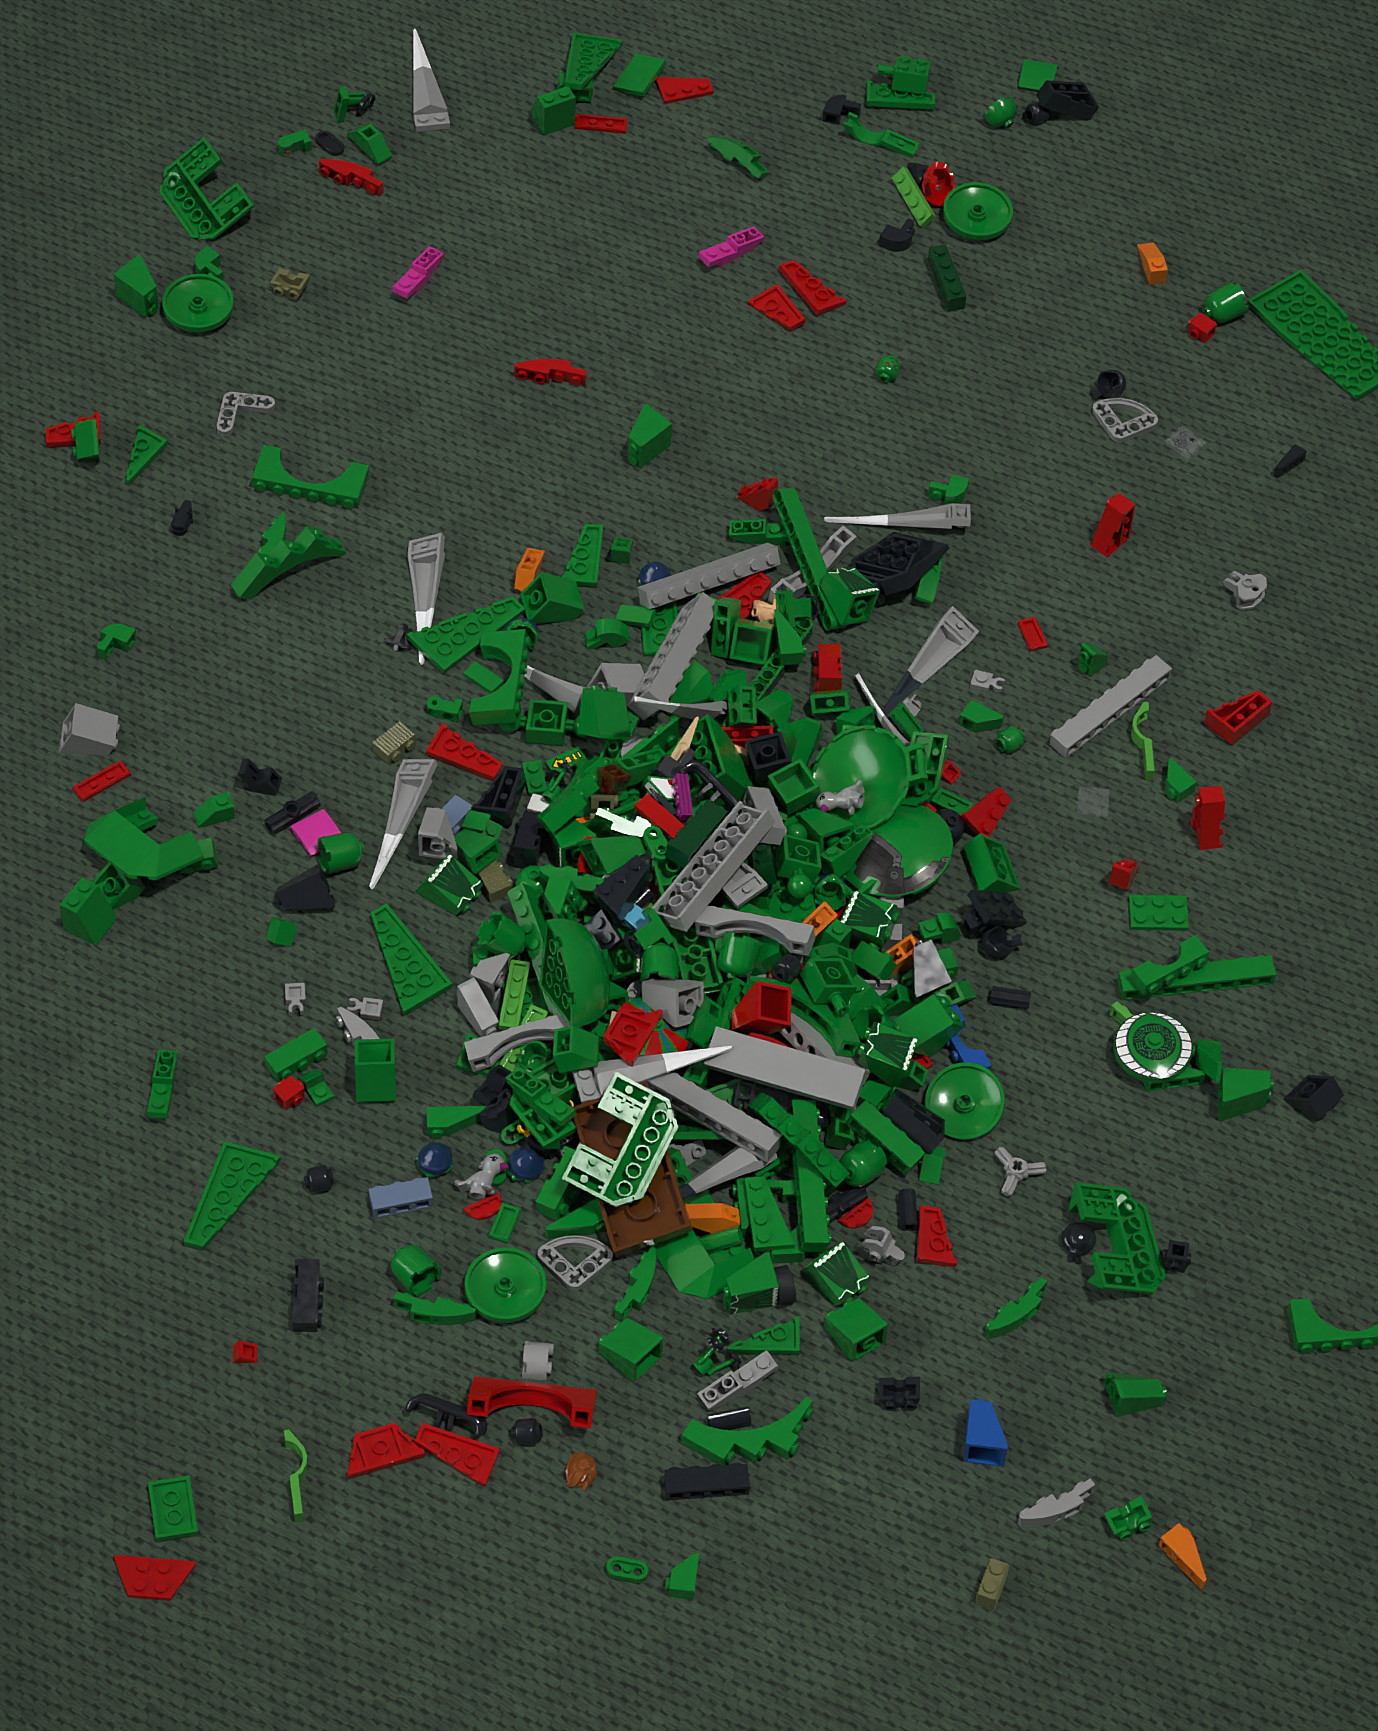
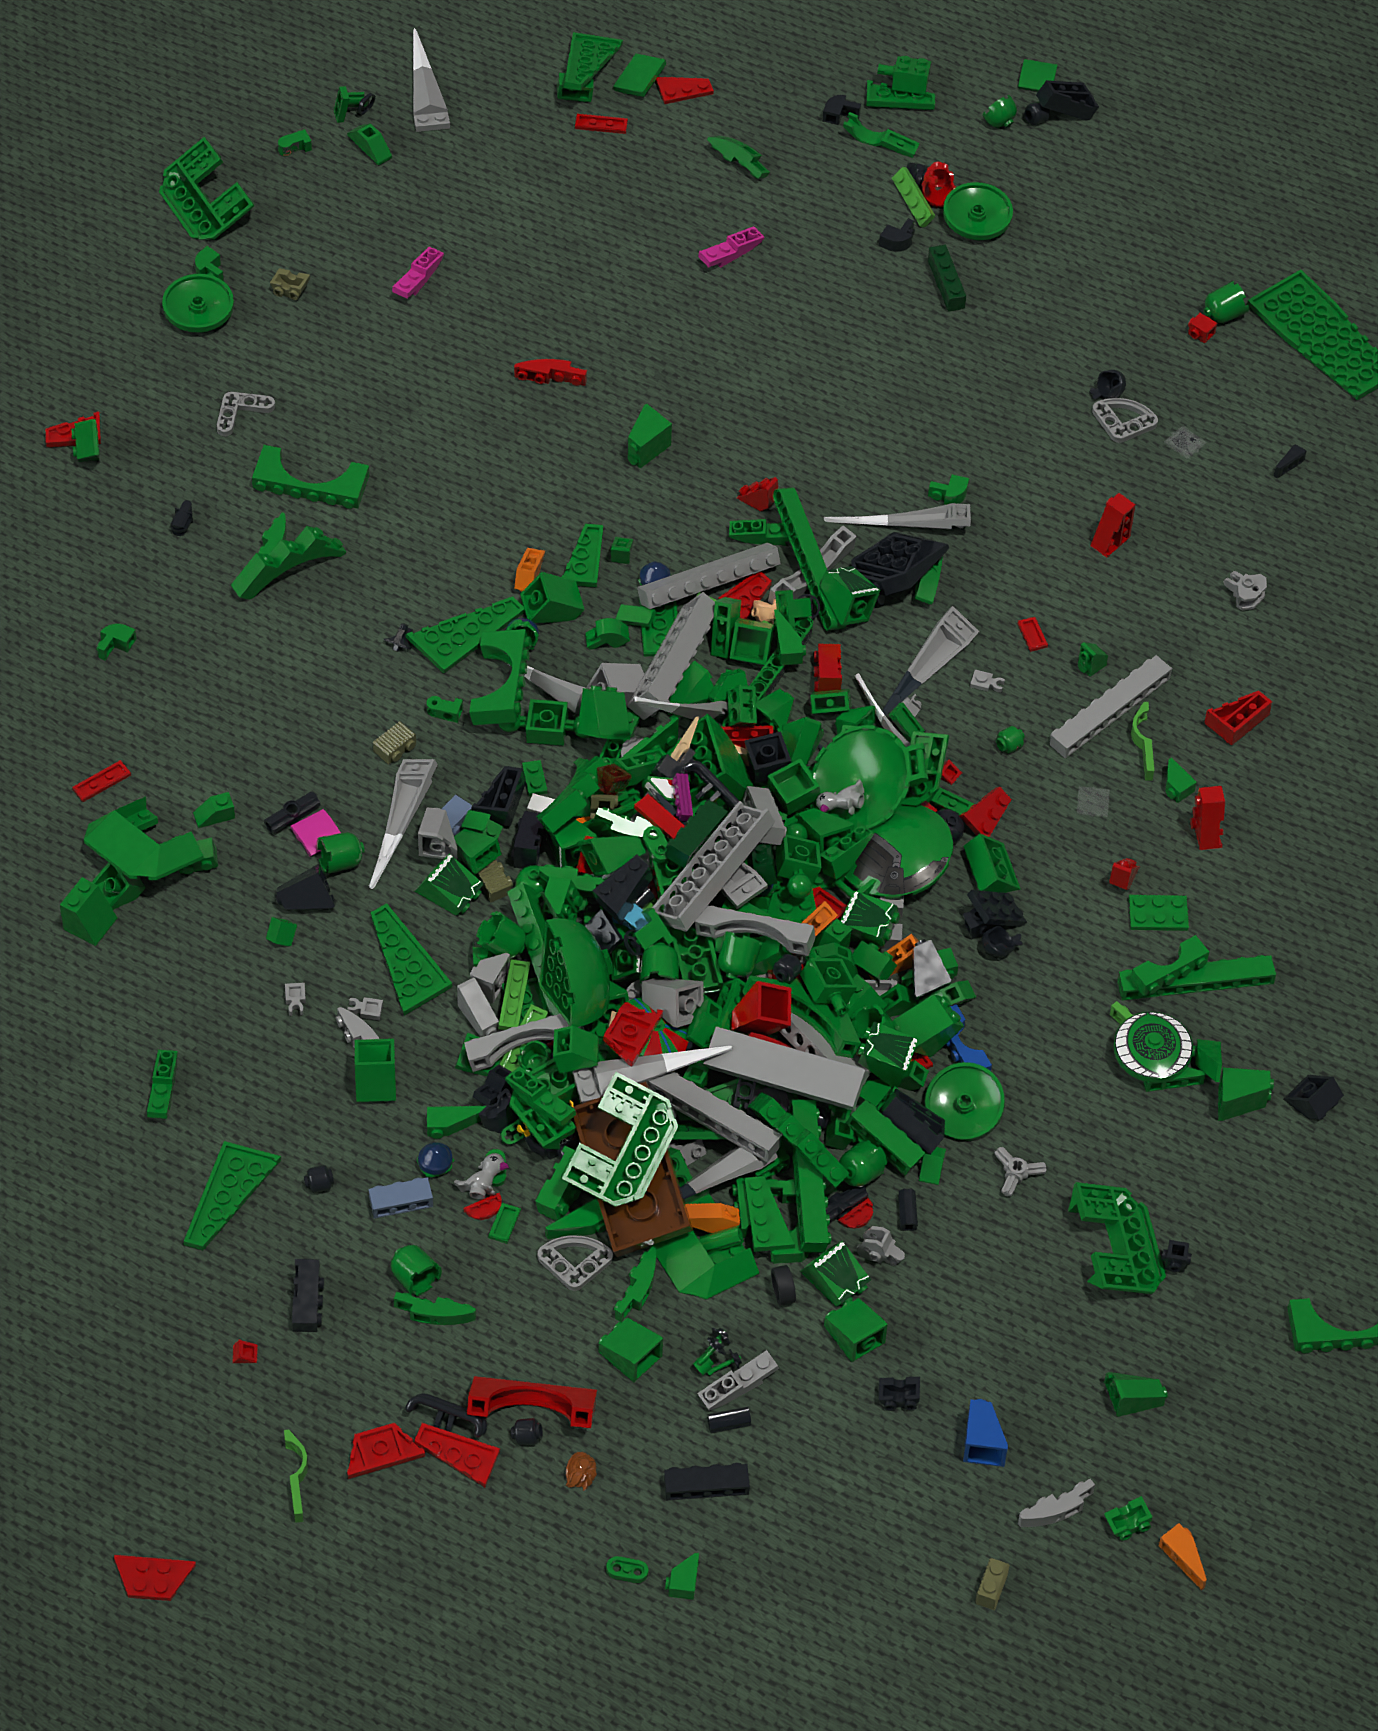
(89, 731): light grey slope -> none
(136, 287): green slope -> none
(146, 449): green wing -> none
(173, 1508): green plate -> none
(258, 780): black brick -> none
(289, 1092): red brick -> none
(296, 1055): green brick -> none
(316, 1087): green slope -> none
(329, 143): black tile -> none
(347, 172): red slope -> none
(425, 564): light grey plate -> none
(462, 754): red wing -> none
(483, 677): green tile -> none
(505, 1285): green dish -> none
(525, 1165): dark blue hair -> none
(536, 1360): light grey cylinder -> none
(554, 110): green slope -> none
(556, 778): plant -> none
(568, 757): green tile -> none
(751, 1444): green arch -> none
(752, 1287): green slope -> none
(776, 1340): green wing -> none
(778, 307): red wing -> none
(811, 289): red wing -> none
(831, 890): green hair -> none
(888, 369): green head -> none
(932, 1239): red wing -> none
(941, 928): green brick -> none
(980, 718): green slope -> none
(1010, 997): black axle -> none
(1018, 1313): green slope -> none
(1078, 1240): black hat -> none
(1153, 263): orange slope -> none

